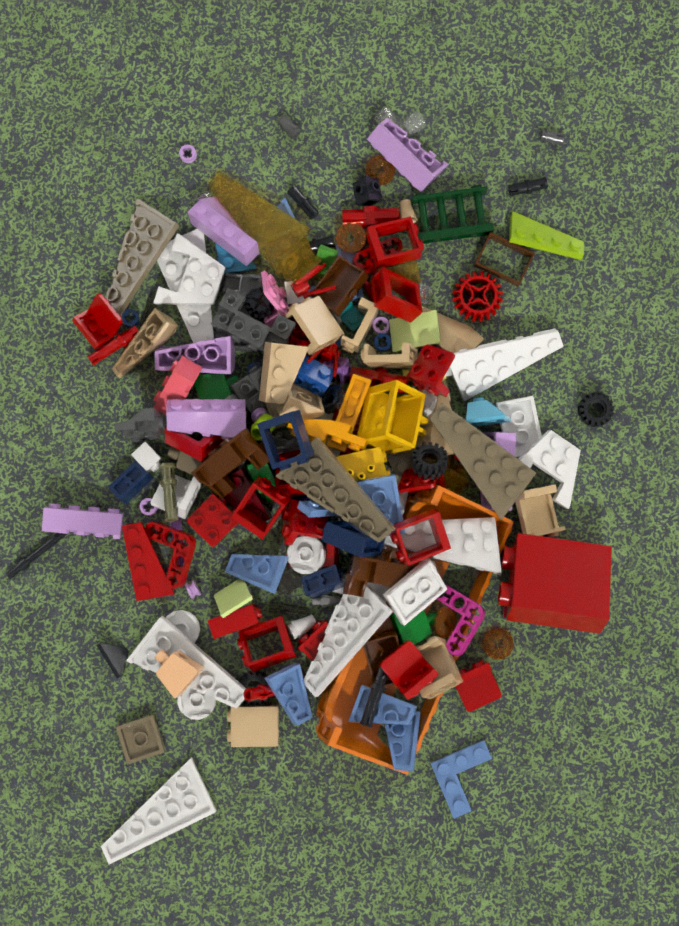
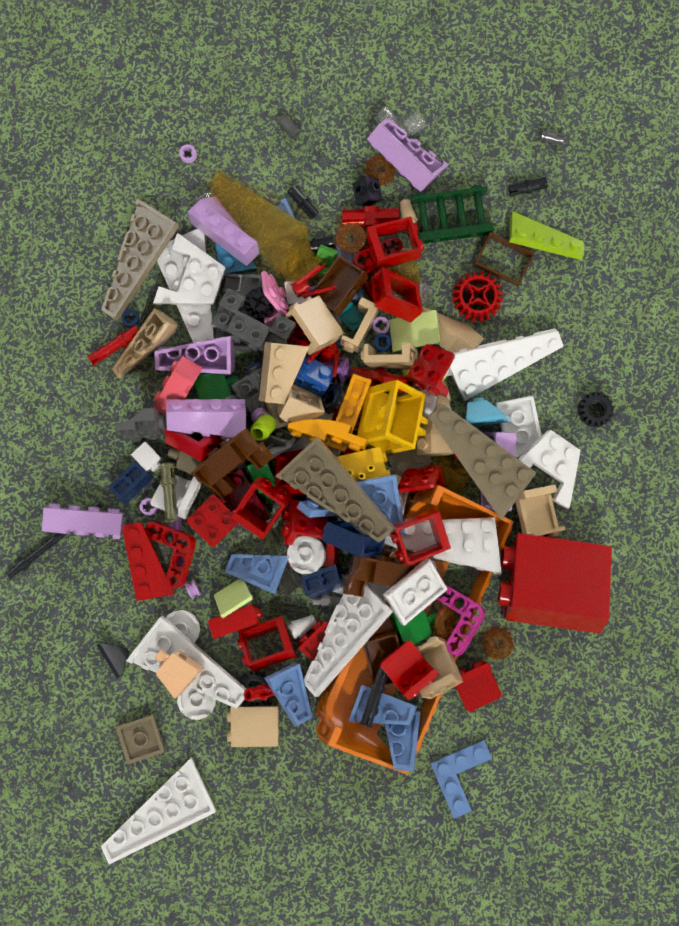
(99, 322): red bracket -> none
(301, 436): dark blue window -> none
(428, 469): black tyre -> none

